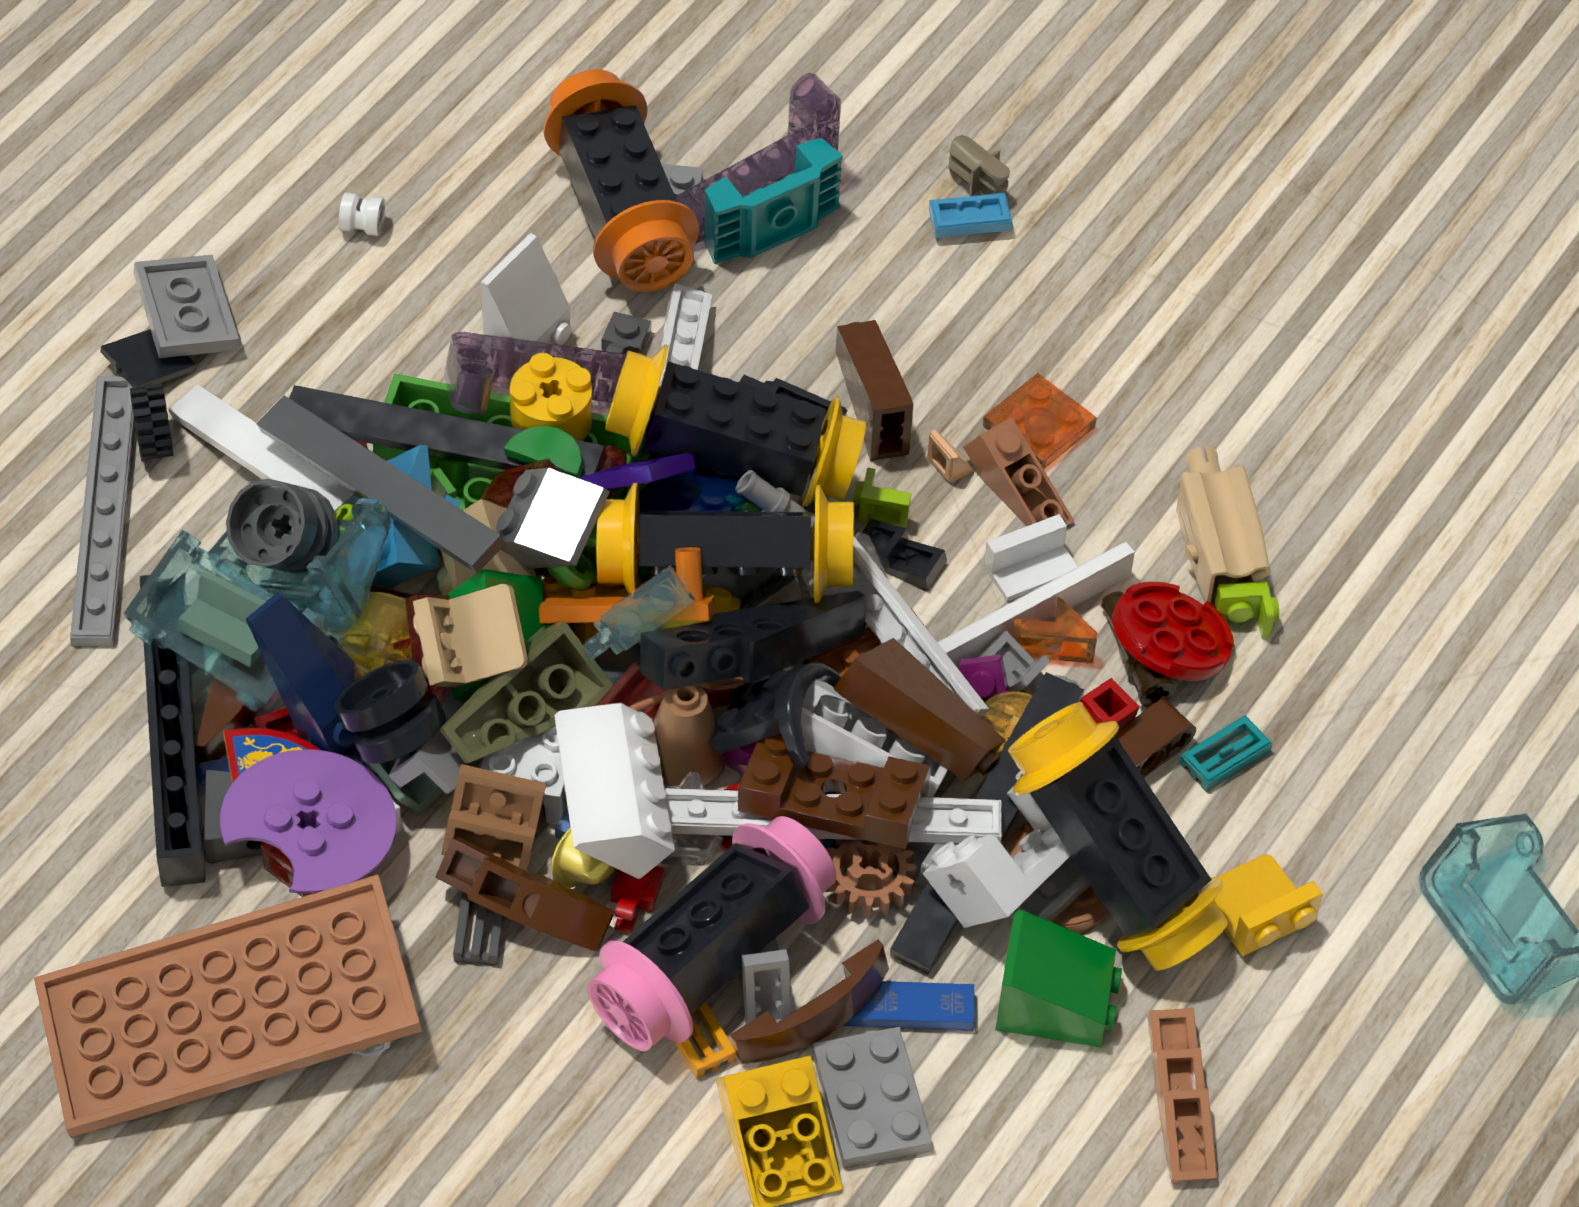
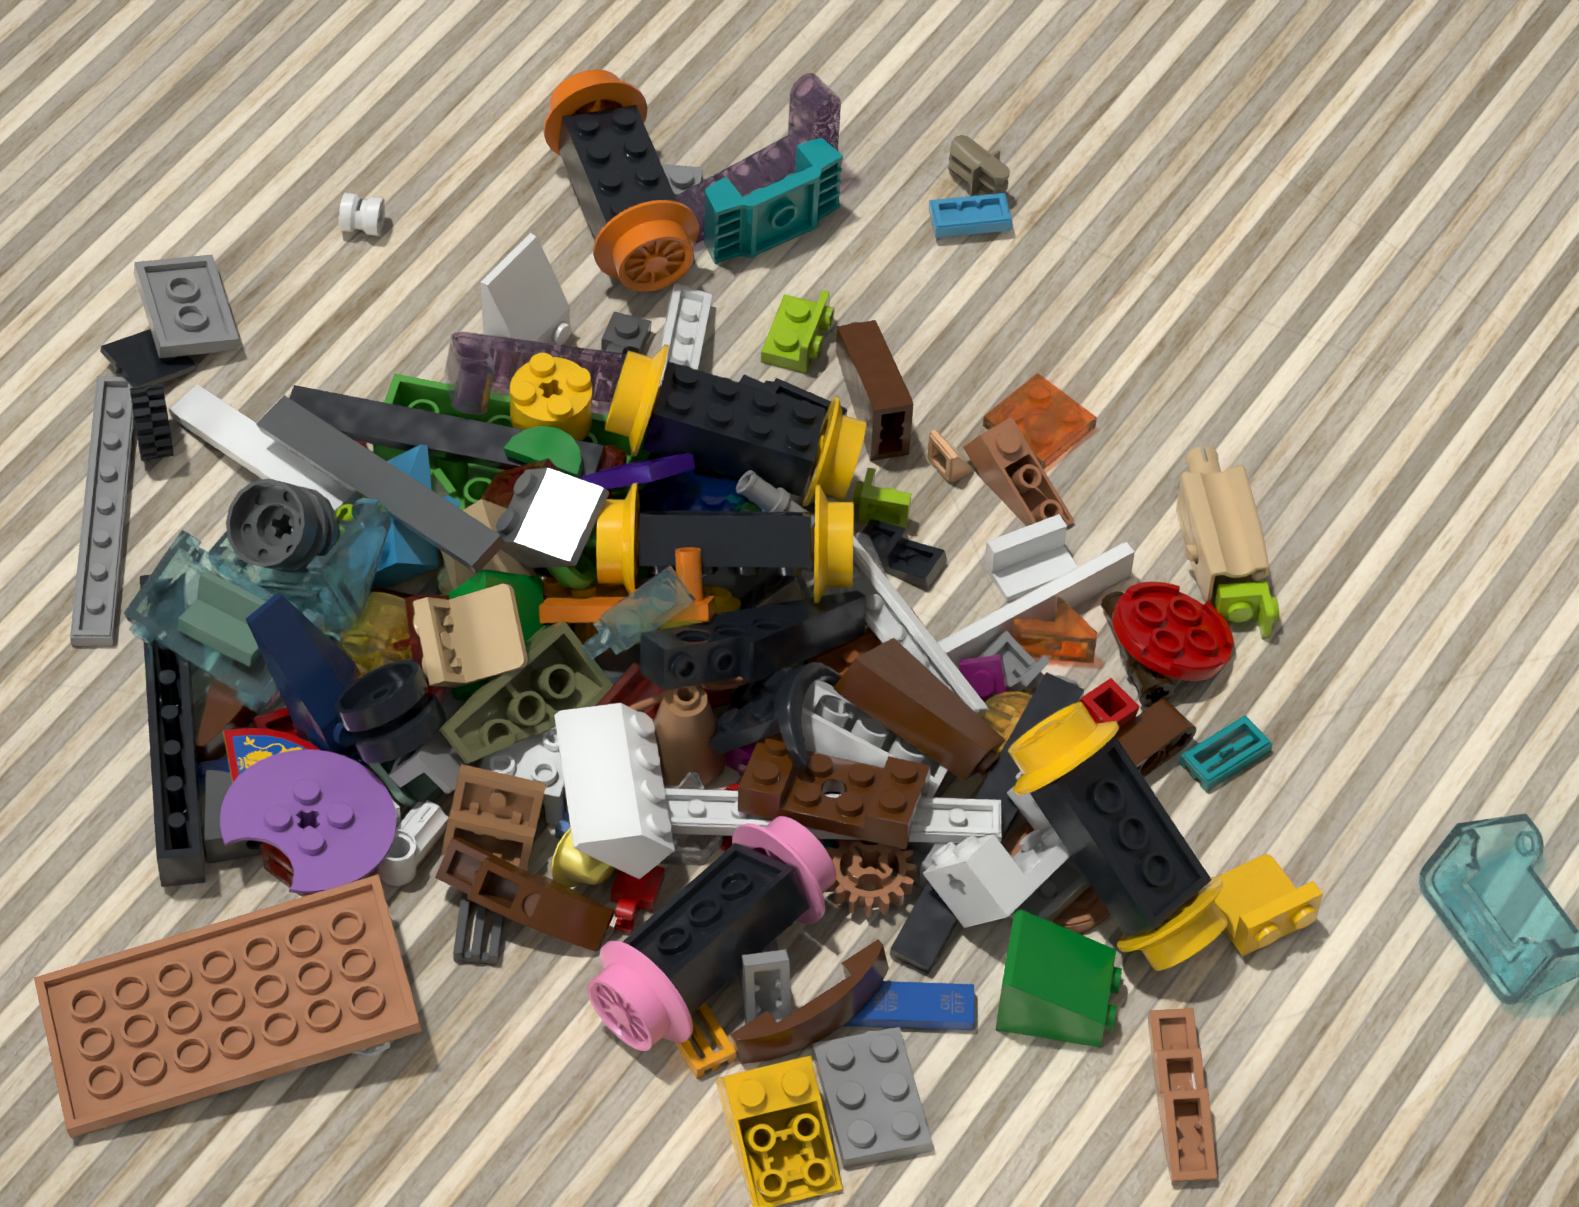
(411, 842): none -> white piece
(797, 332): none -> lime bracket

